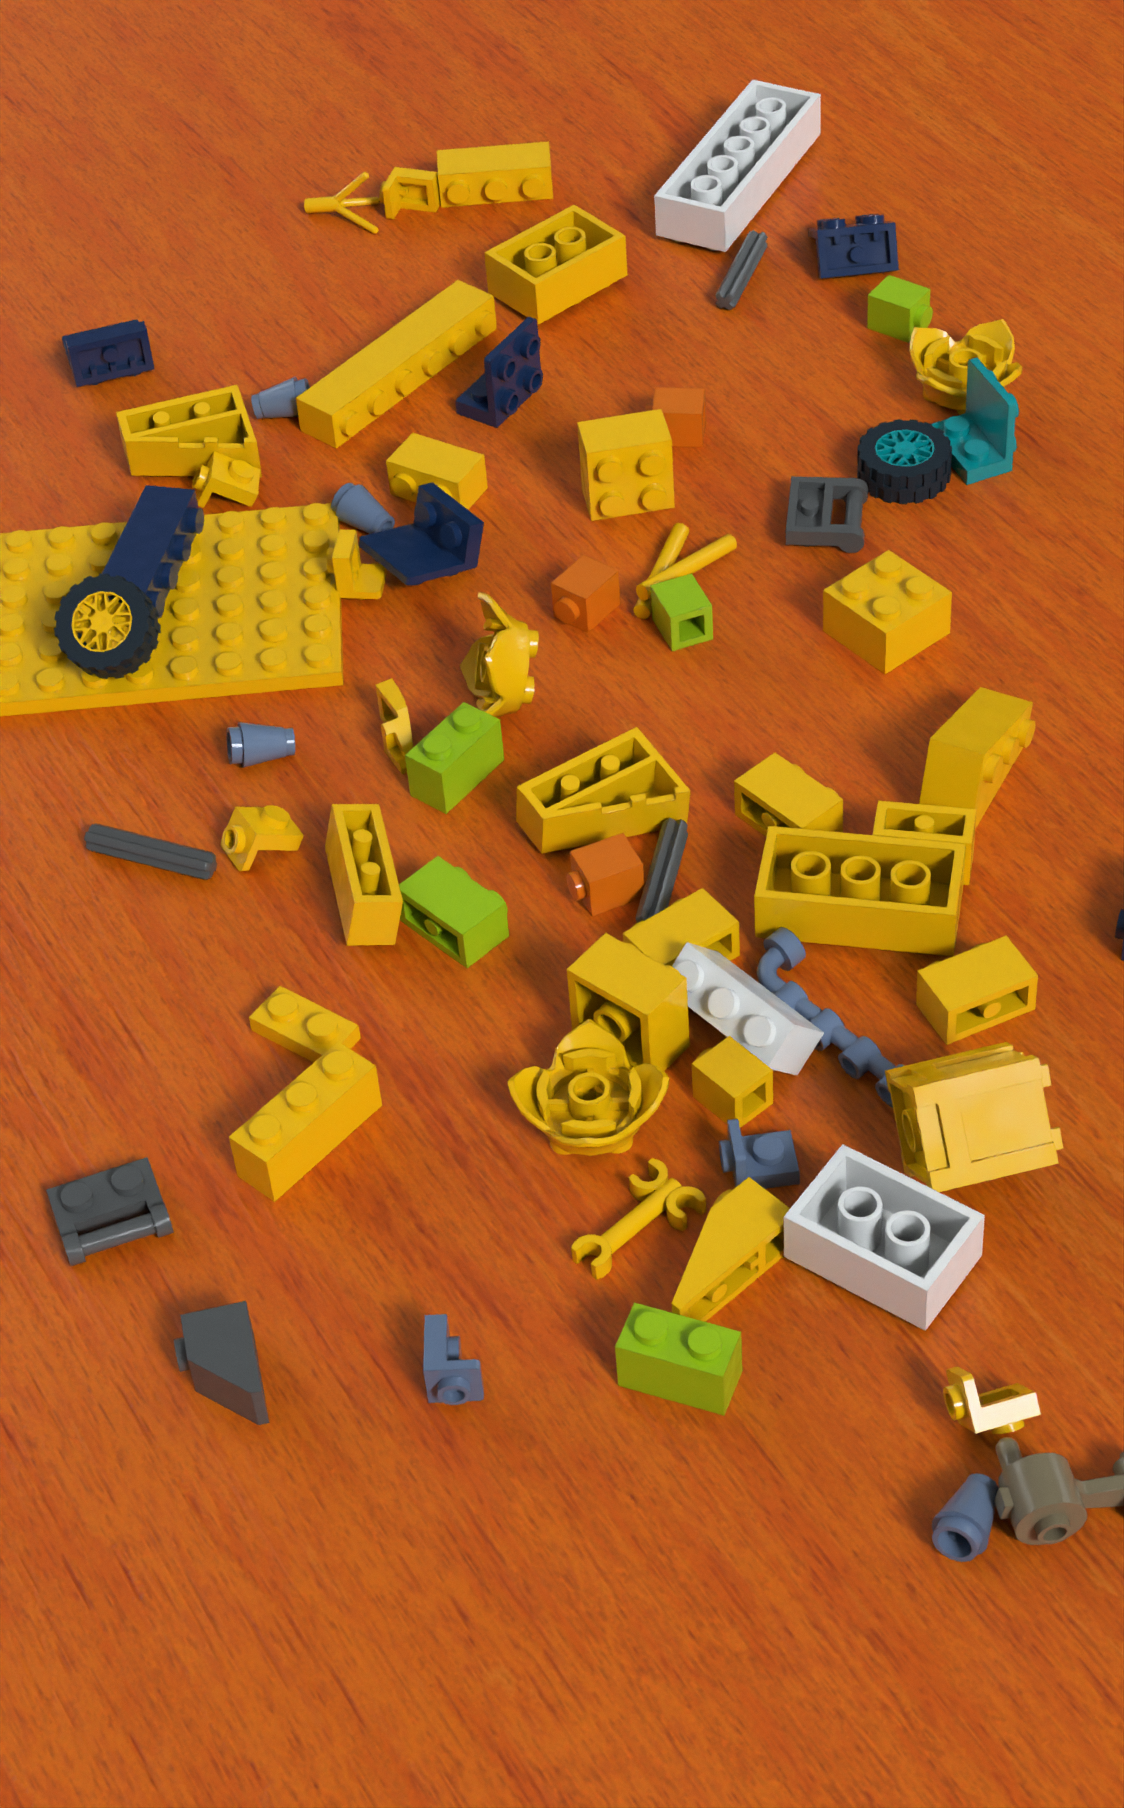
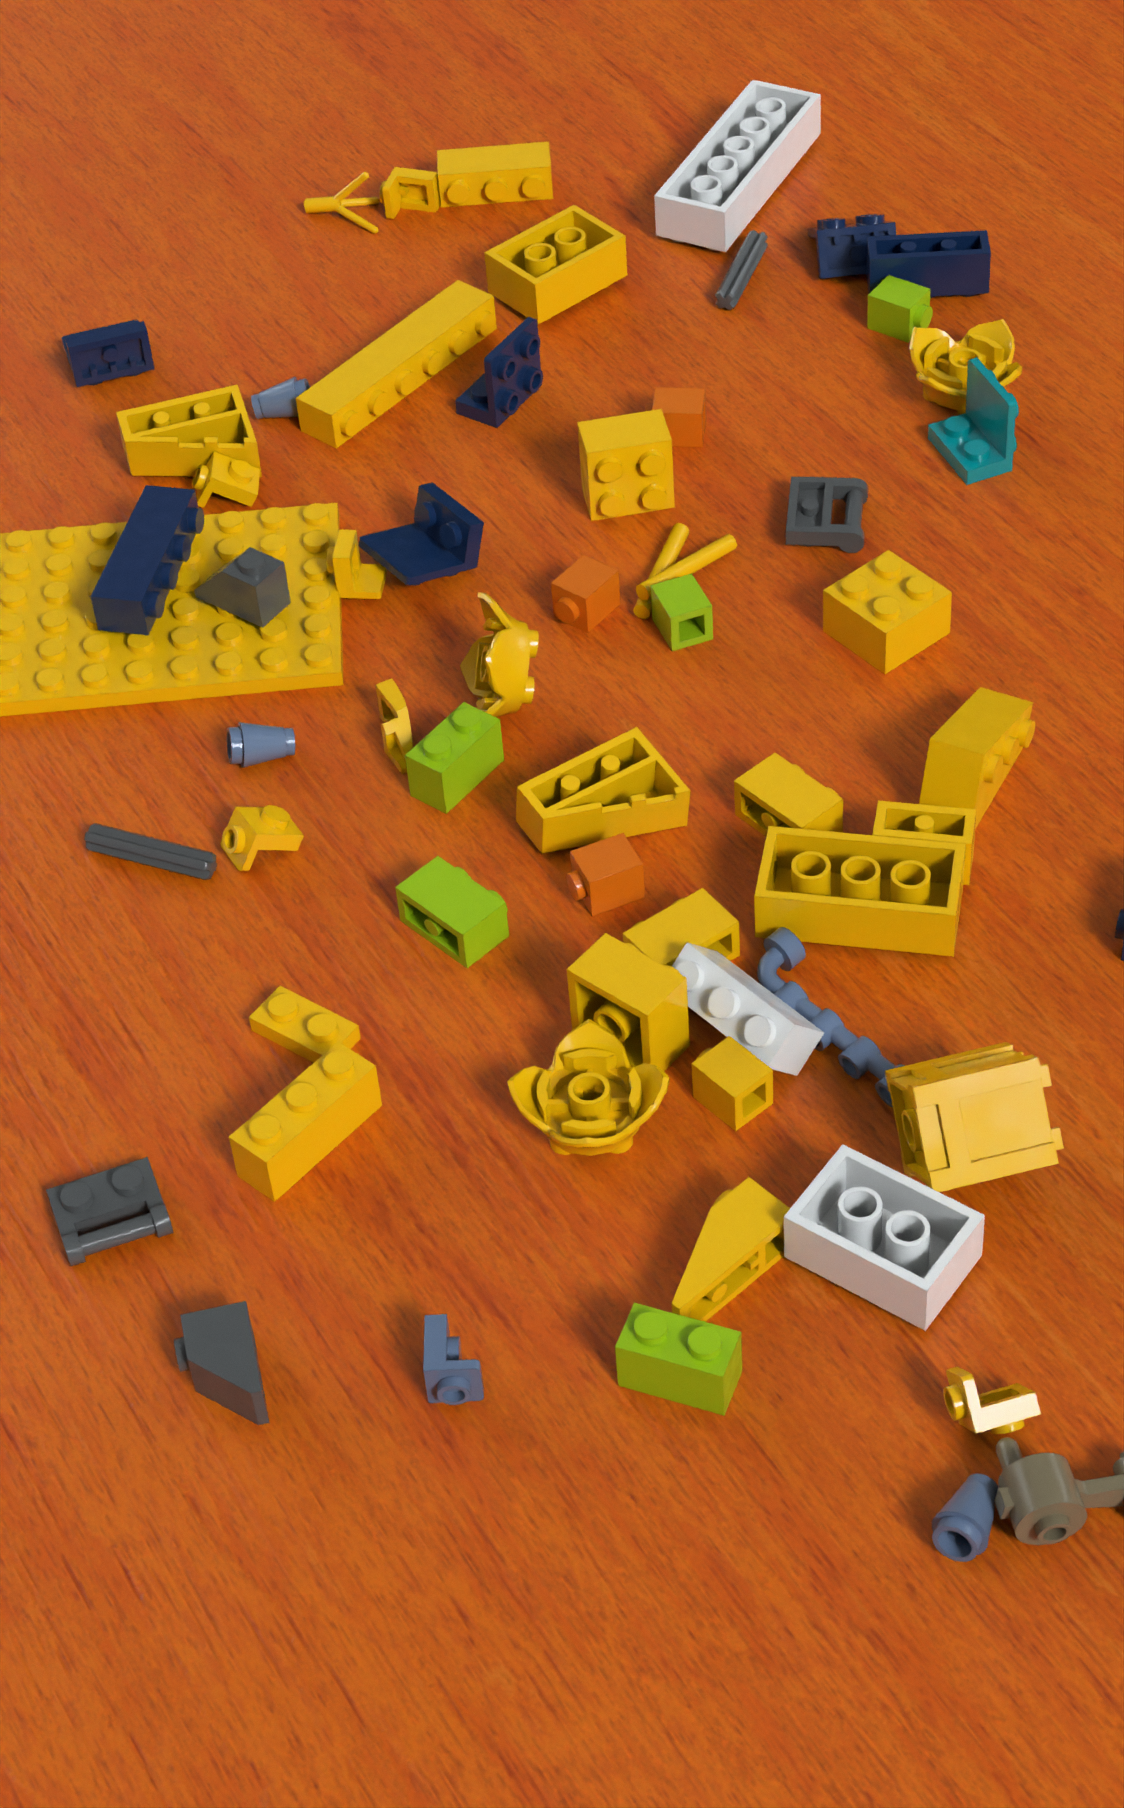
(107, 626): black wheel -> none
(248, 587): none -> dark grey slope
(360, 509): sand blue cone -> none
(363, 874): yellow brick -> none
(428, 460): yellow brick -> none
(655, 1199): yellow bar -> none
(663, 869): dark grey axle -> none
(762, 1157): sand blue bracket -> none
(904, 461): black wheel -> none
(939, 261): none -> dark blue brick
(976, 989): yellow brick -> none

